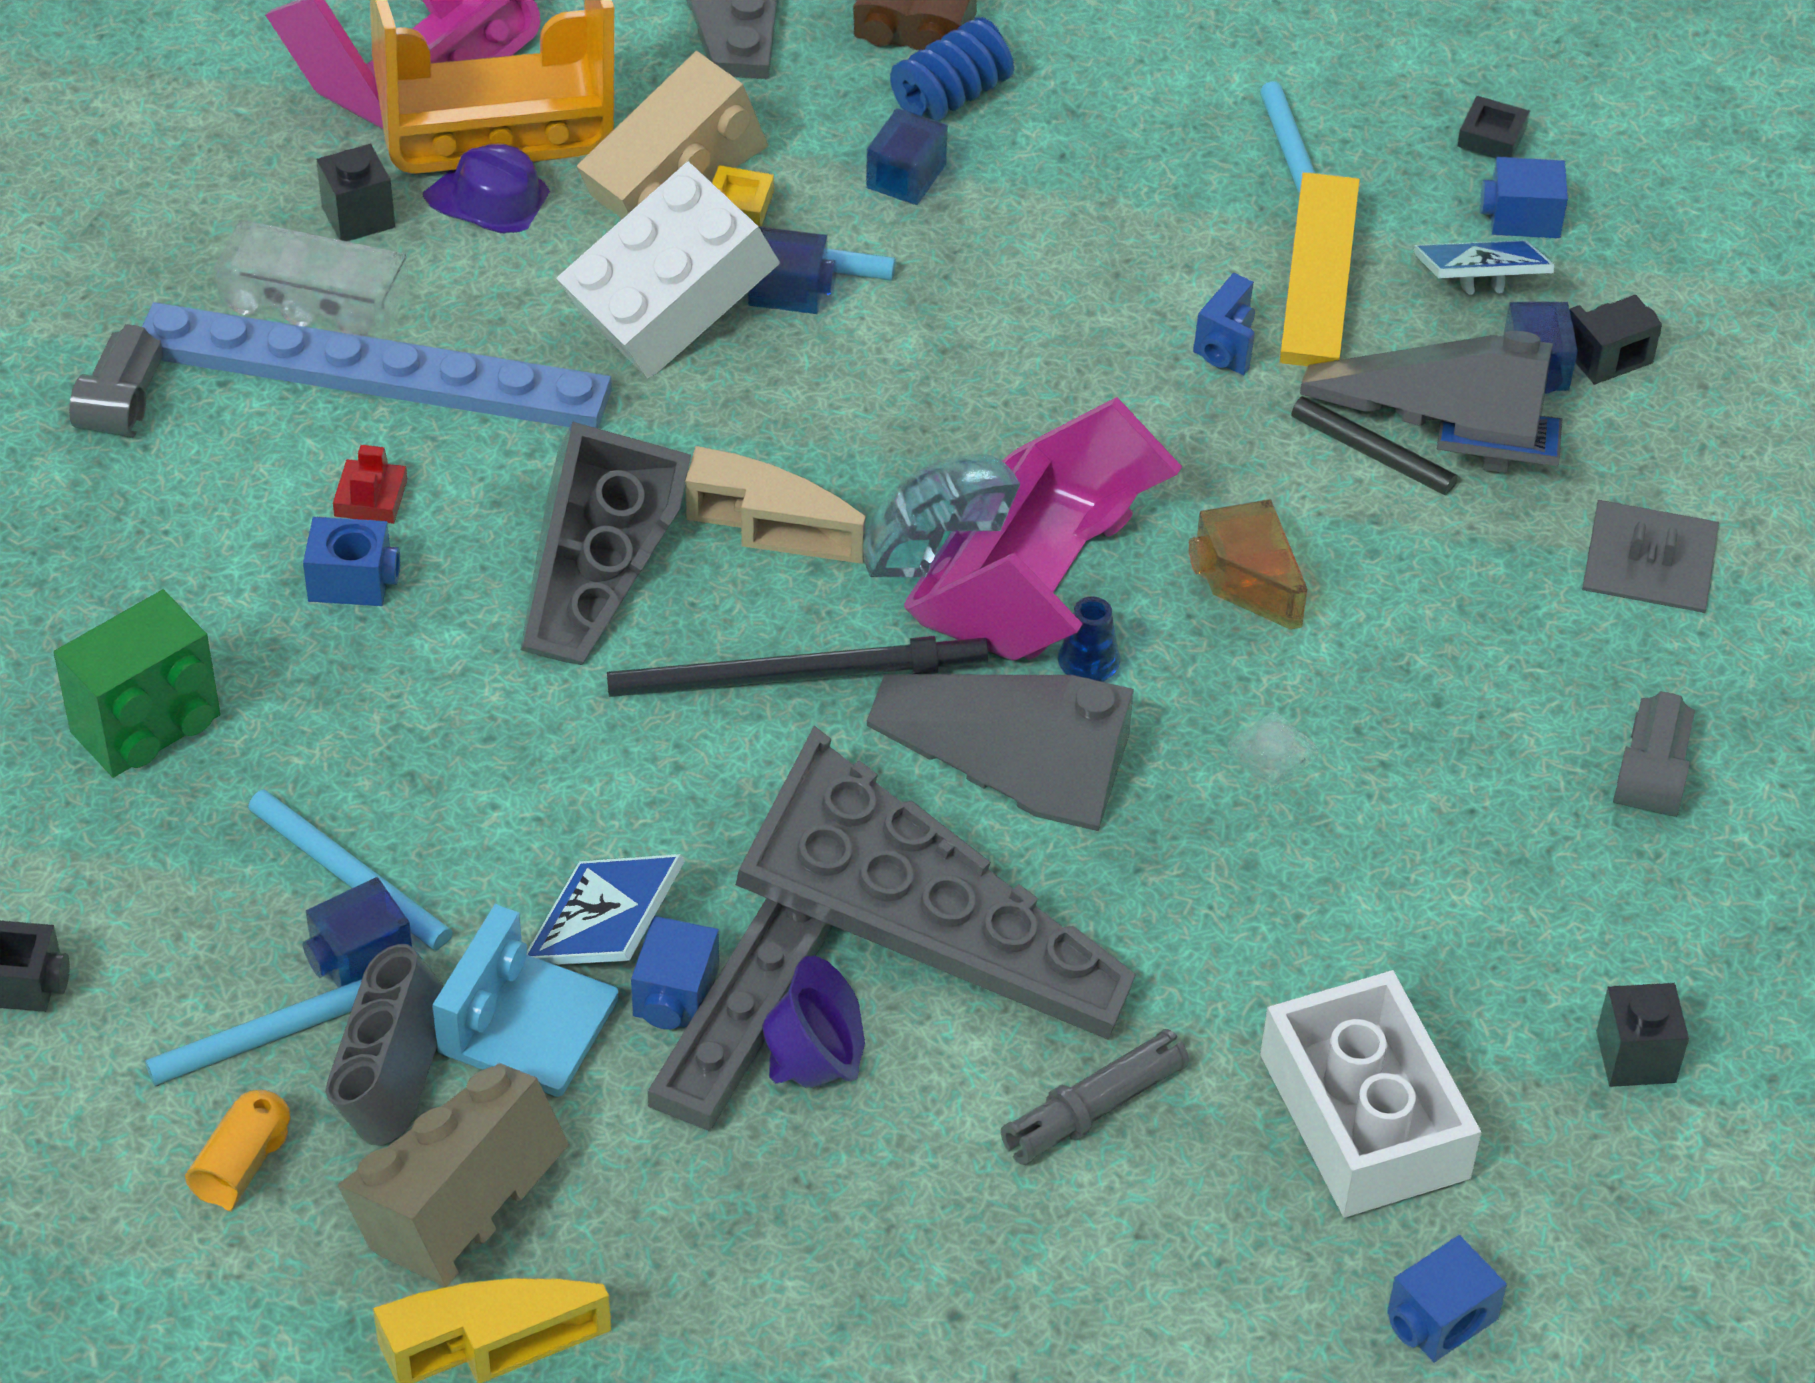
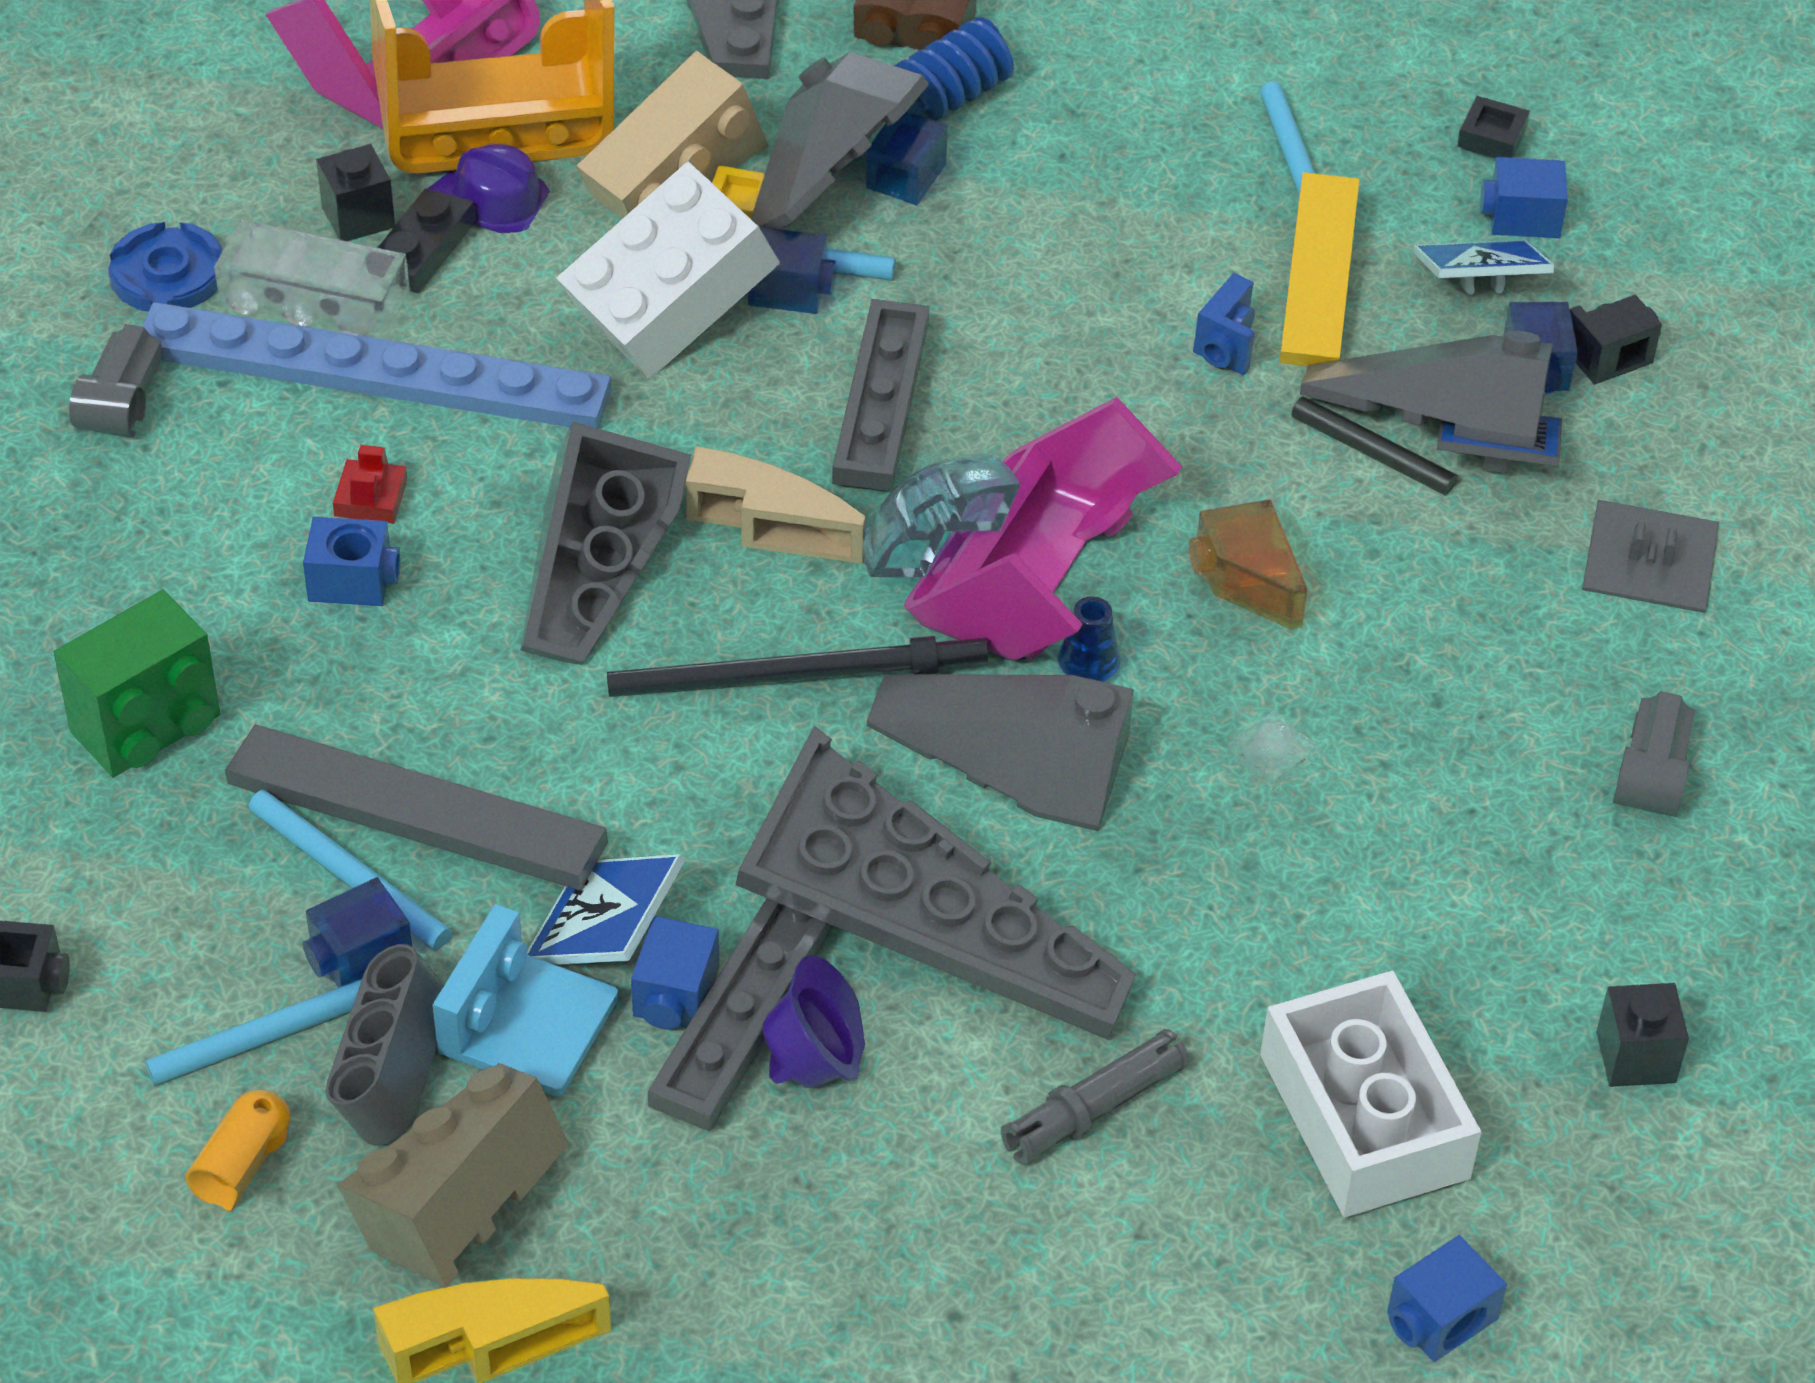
(174, 280): none -> blue tile
(418, 807): none -> dark grey tile
(430, 233): none -> black plate
(828, 128): none -> dark grey wedge
(881, 395): none -> dark grey plate

